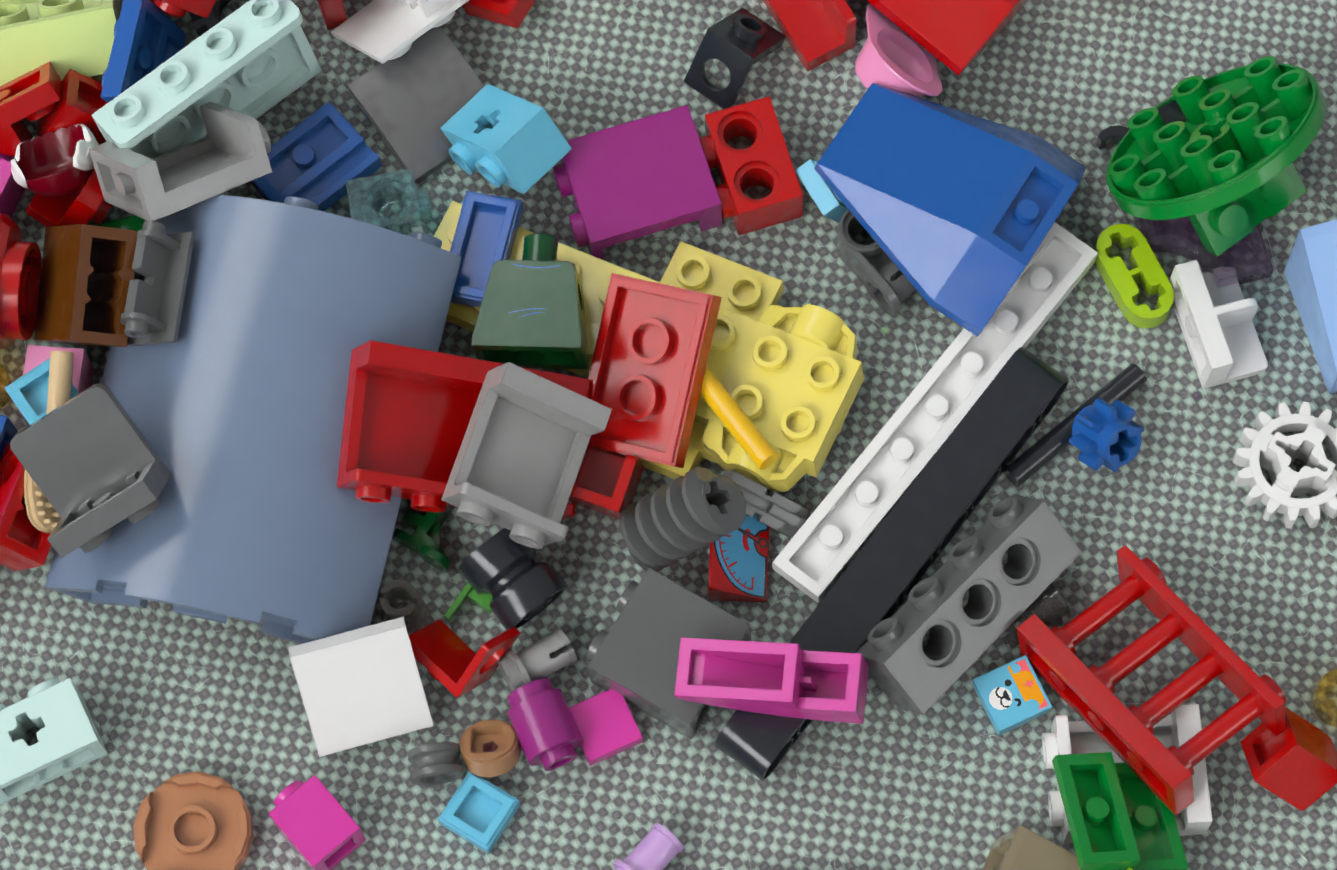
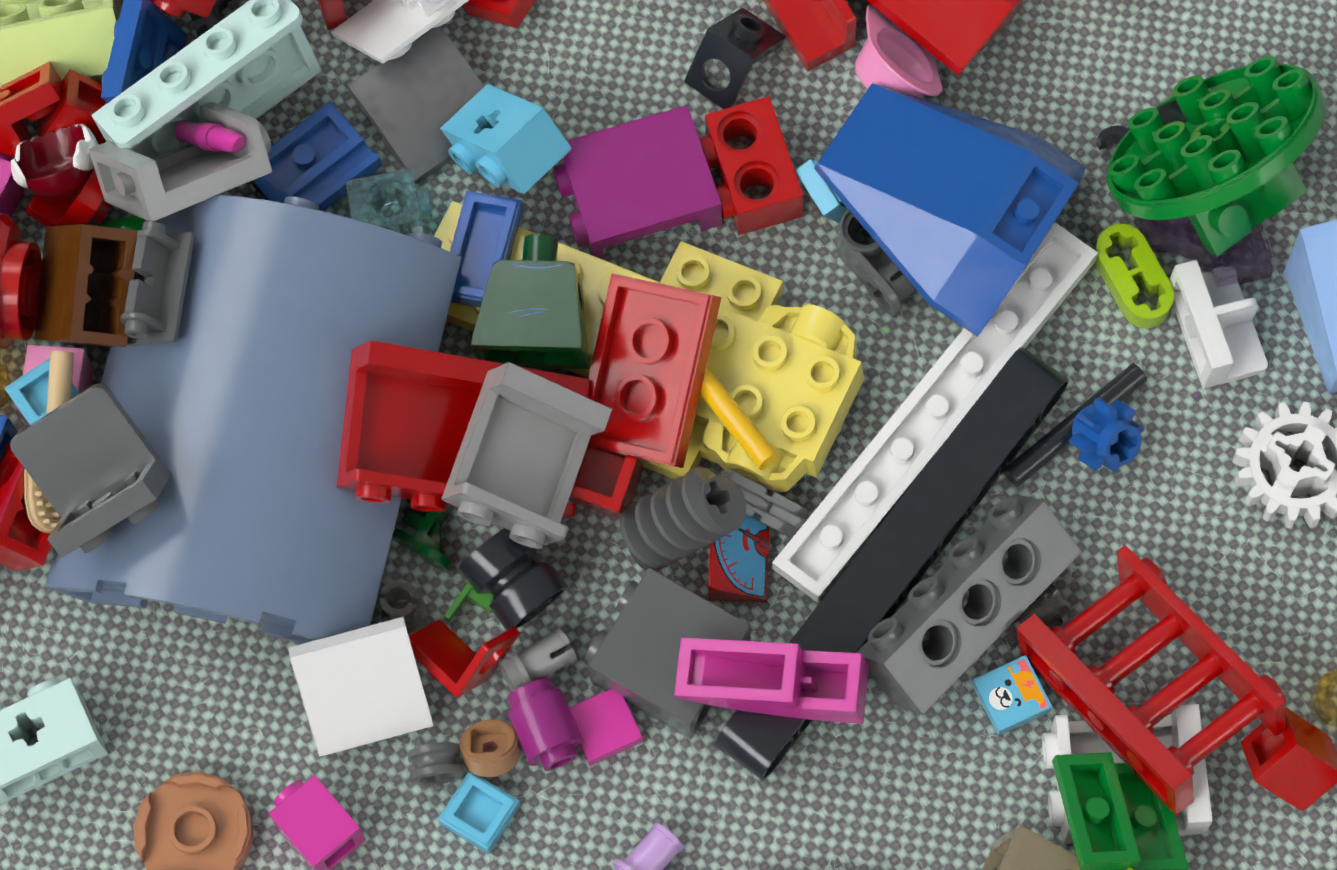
(209, 136): none -> dark pink piece

